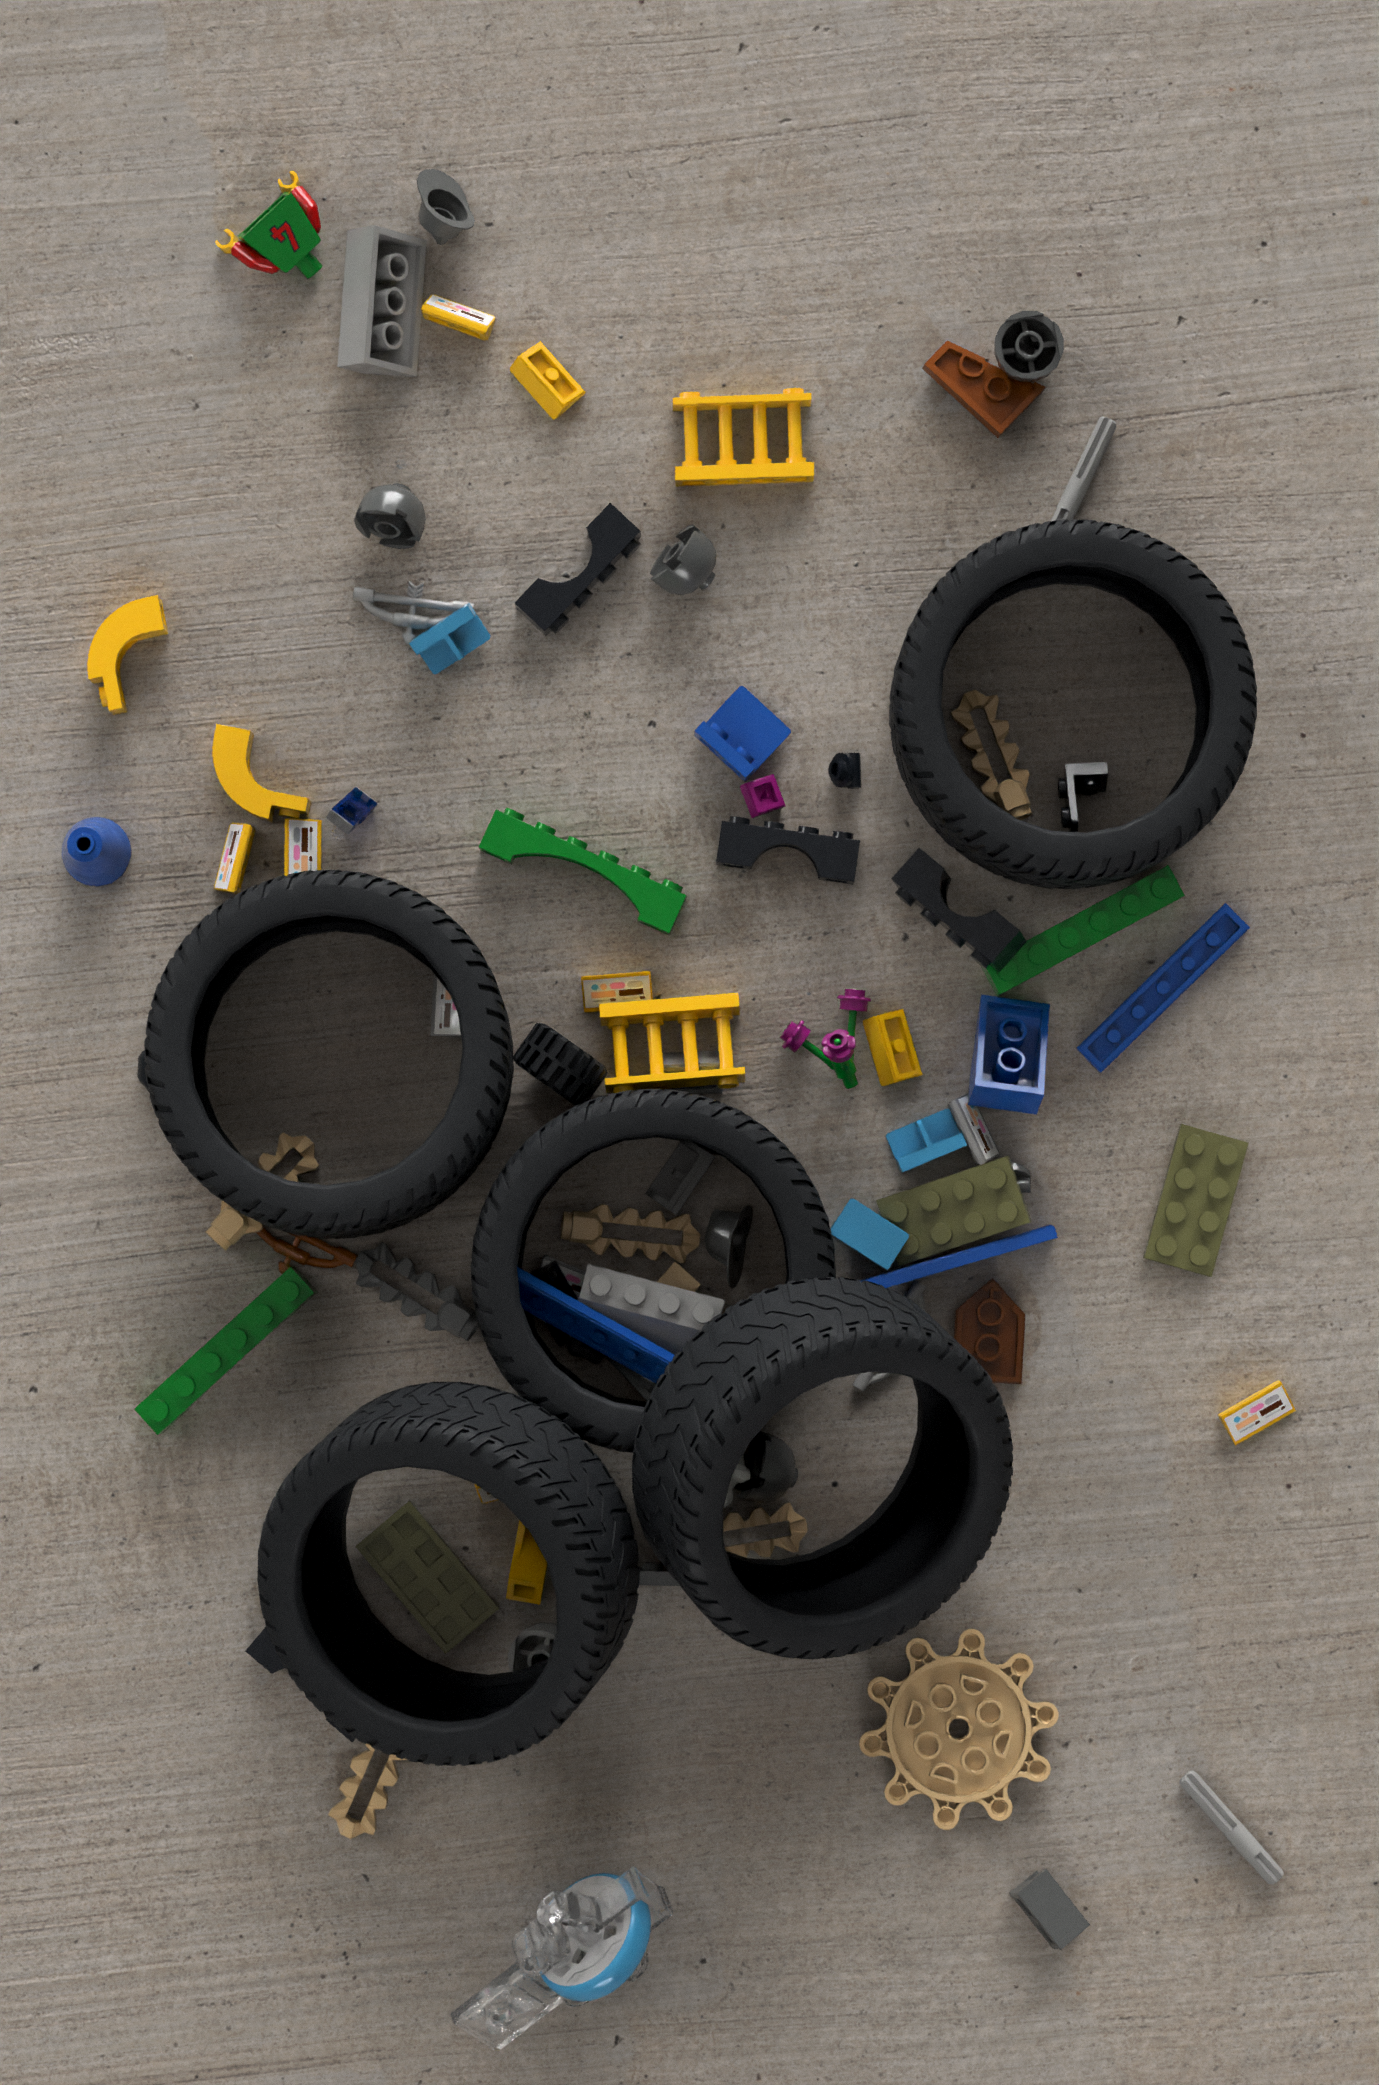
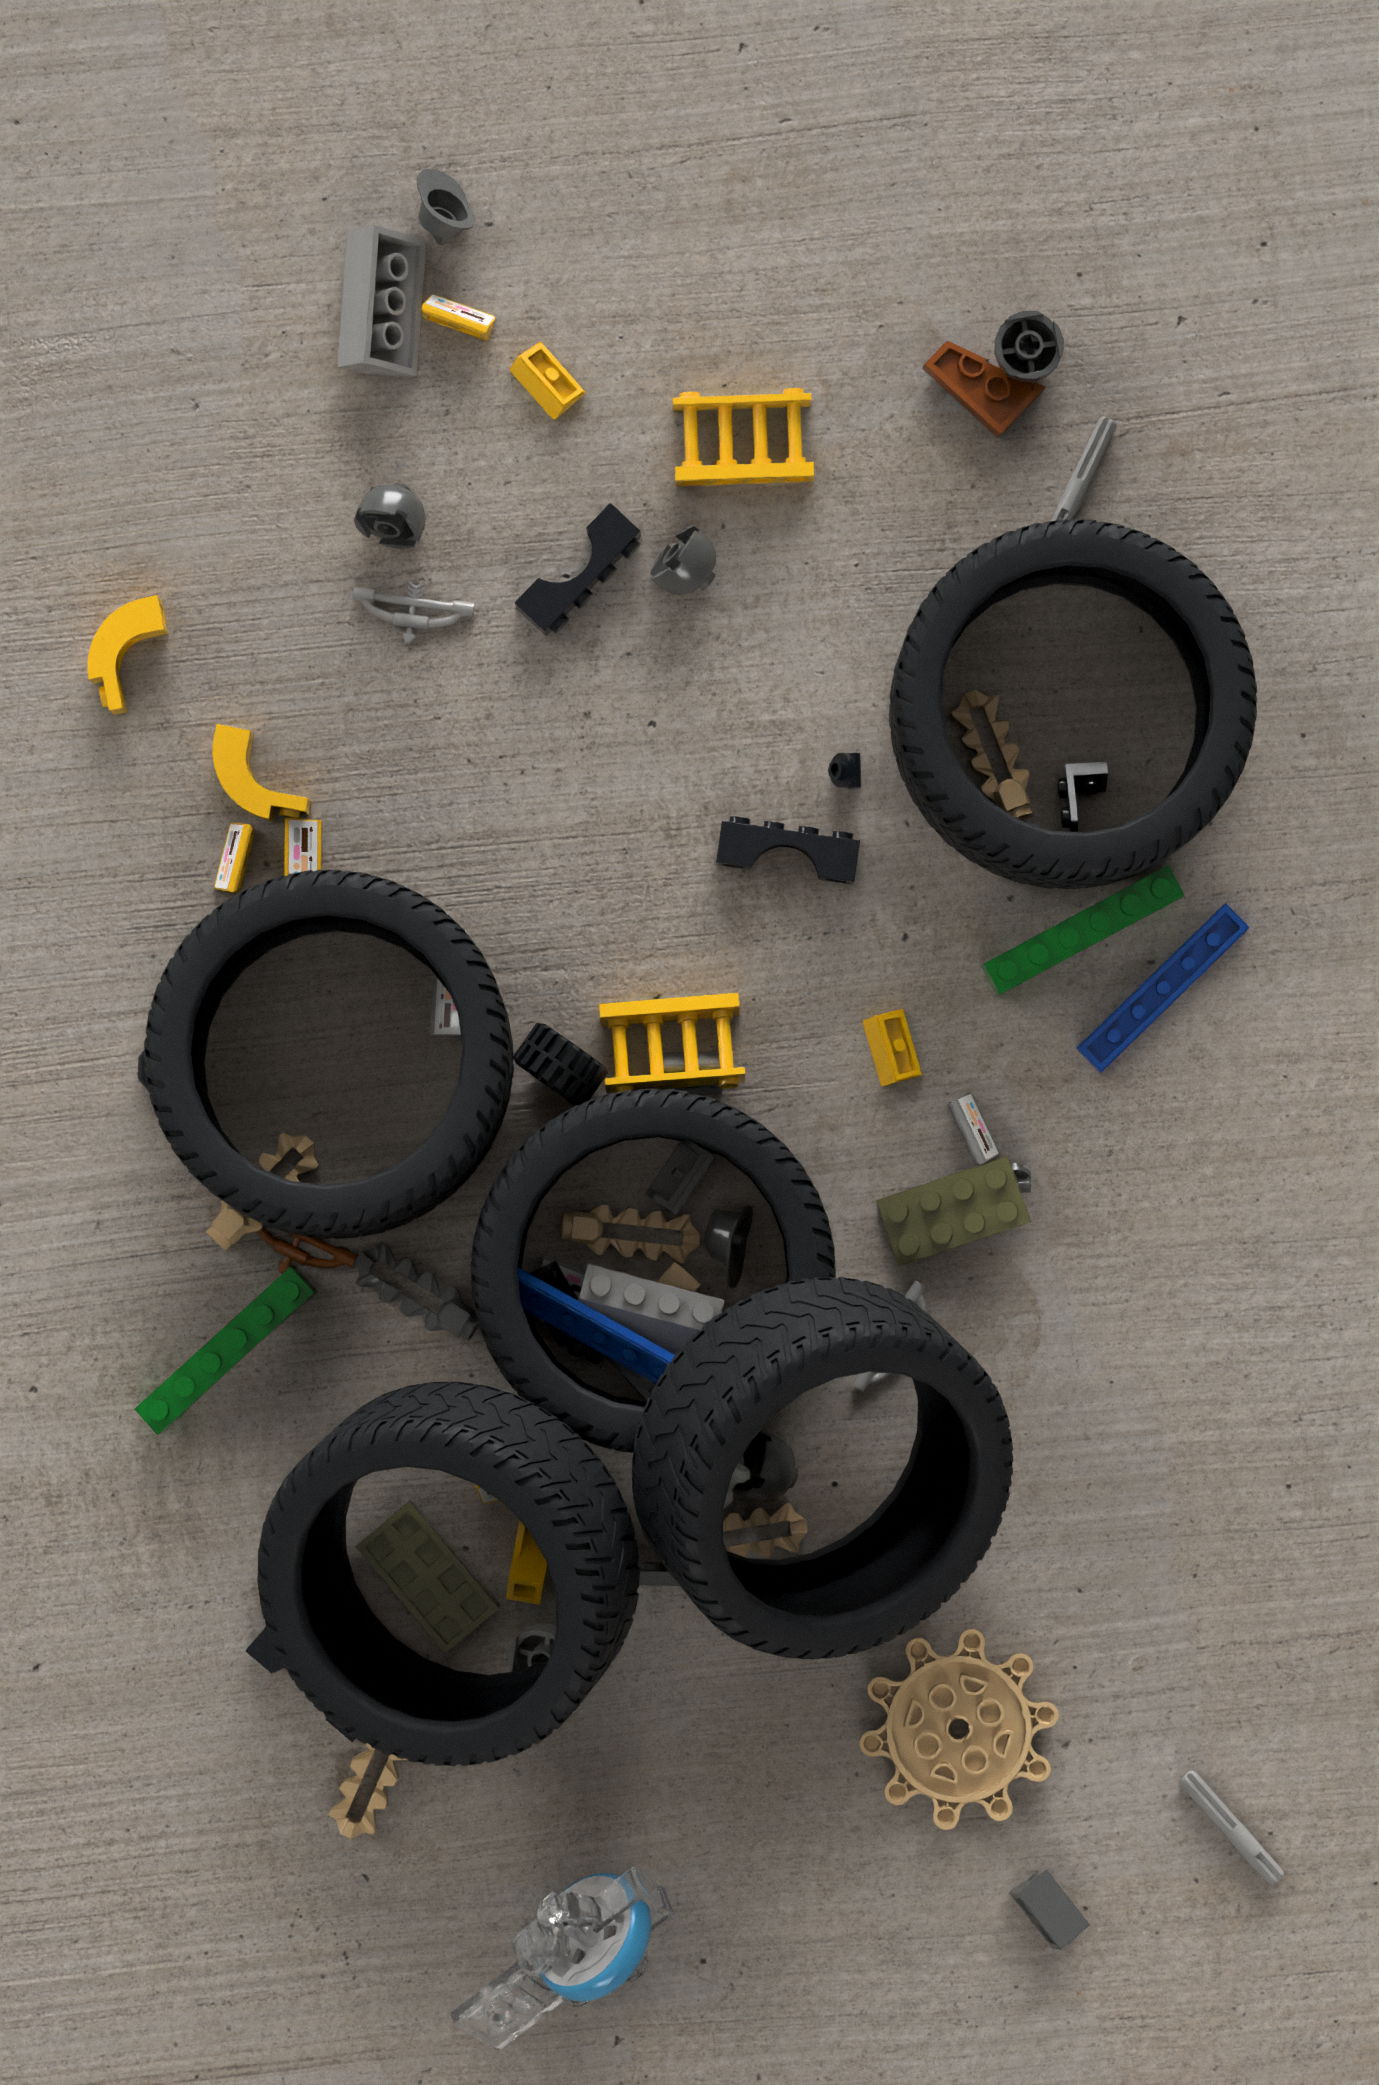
(105, 858): blue cone -> none
(280, 234): green torso -> none
(350, 812): clear blue piece -> none
(451, 639): dark azure panel -> none
(512, 838): green arch -> none
(615, 988): slope -> none
(742, 733): blue bracket -> none
(762, 796): magenta tile -> none
(838, 1045): magenta plant -> none
(869, 1233): dark azure panel -> none
(925, 1140): dark azure panel -> none
(964, 1257): blue tile -> none
(988, 935): black arch -> none
(993, 1332): reddish brown tile -> none
(1009, 1055): blue slope -> none
(1195, 1200): olive plate -> none
(1256, 1412): slope -> none

